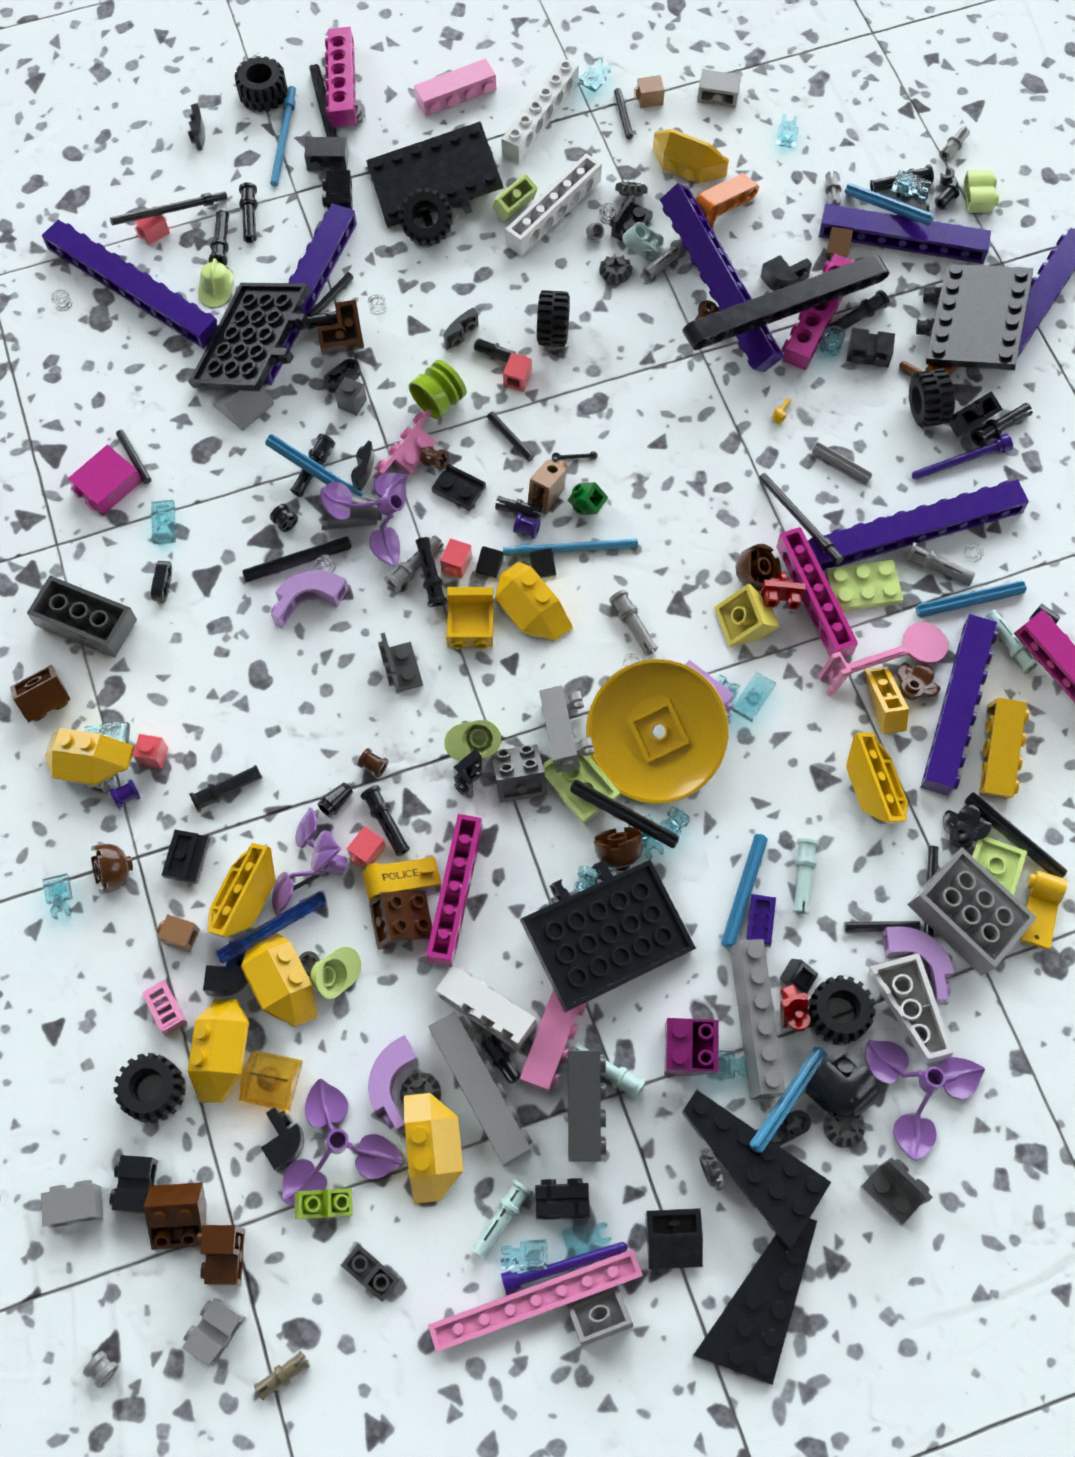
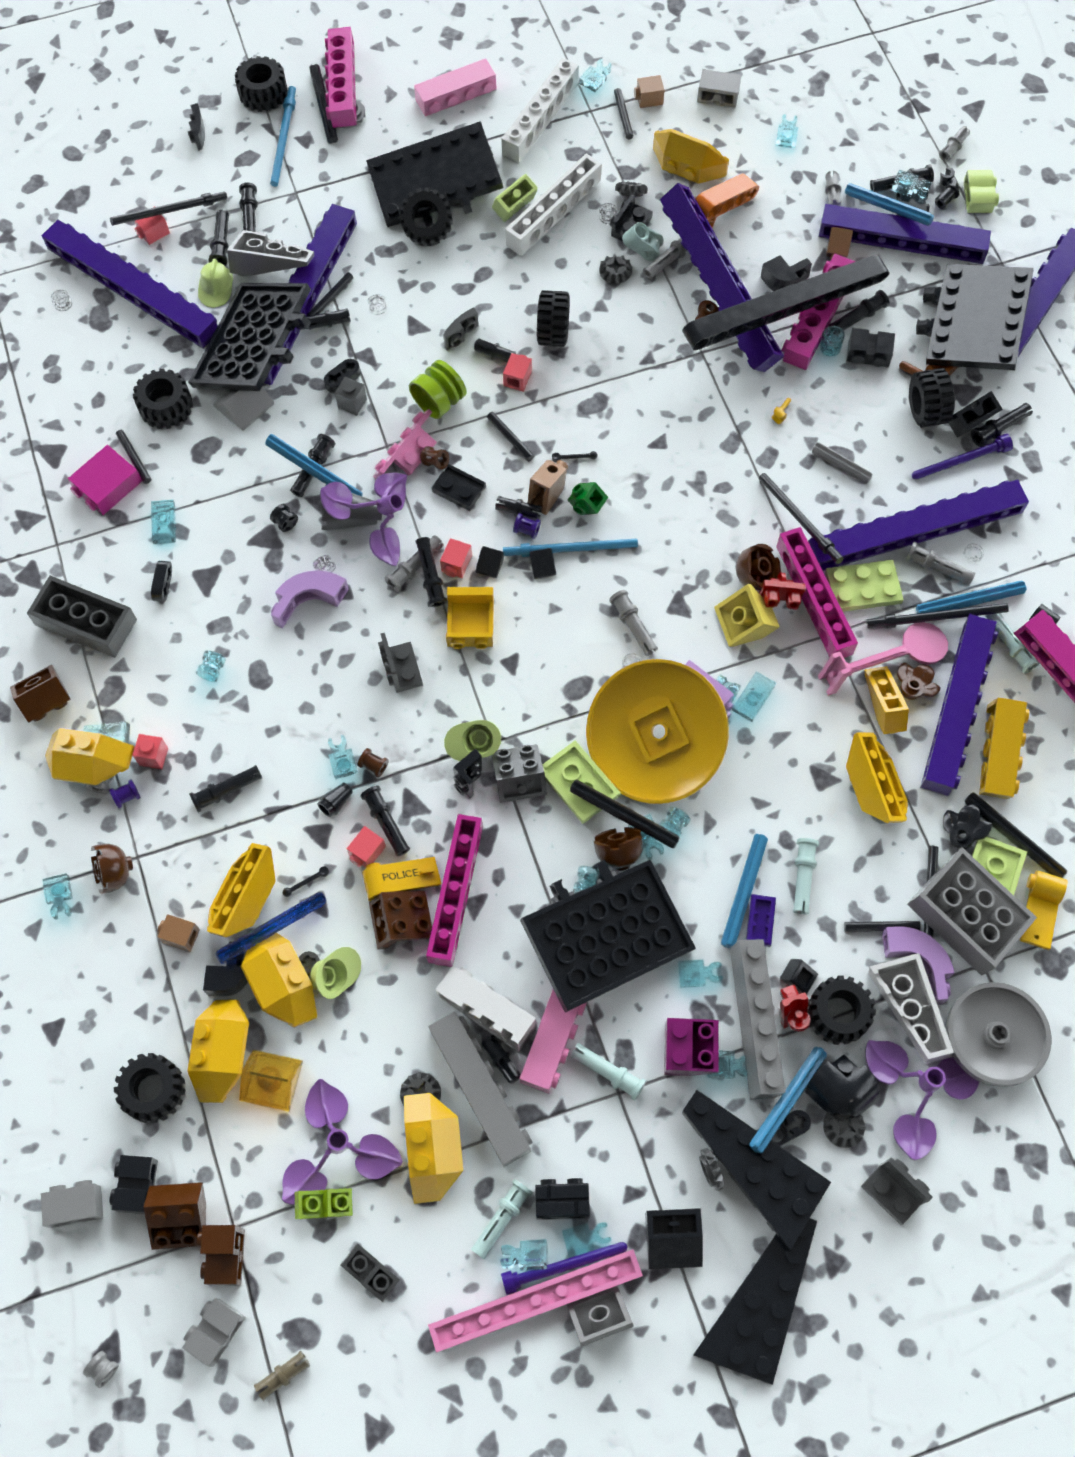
(162, 384): none -> black tyre
(173, 1024): bright pink slope -> none
(186, 856): black plate -> none
(210, 666): none -> clear light blue wheel
(256, 254): none -> light grey wedge
(287, 1145): black brick -> none
(296, 559): black axle -> none
(323, 859): medium lavender plant -> none
(326, 152): black brick -> none
(338, 189): black brick -> none
(342, 760): none -> clear light blue plate
(345, 334): reddish brown brick -> none
(365, 462): black slope -> none
(386, 1068): lavender arch -> none
(531, 603): yellow wedge -> none
(559, 728): light grey brick -> none
(584, 1105): dark grey brick -> none
(596, 229): light grey hinge -> none
(693, 973): none -> clear light blue plate
(891, 620): none -> black bar
(999, 1034): none -> light grey dish

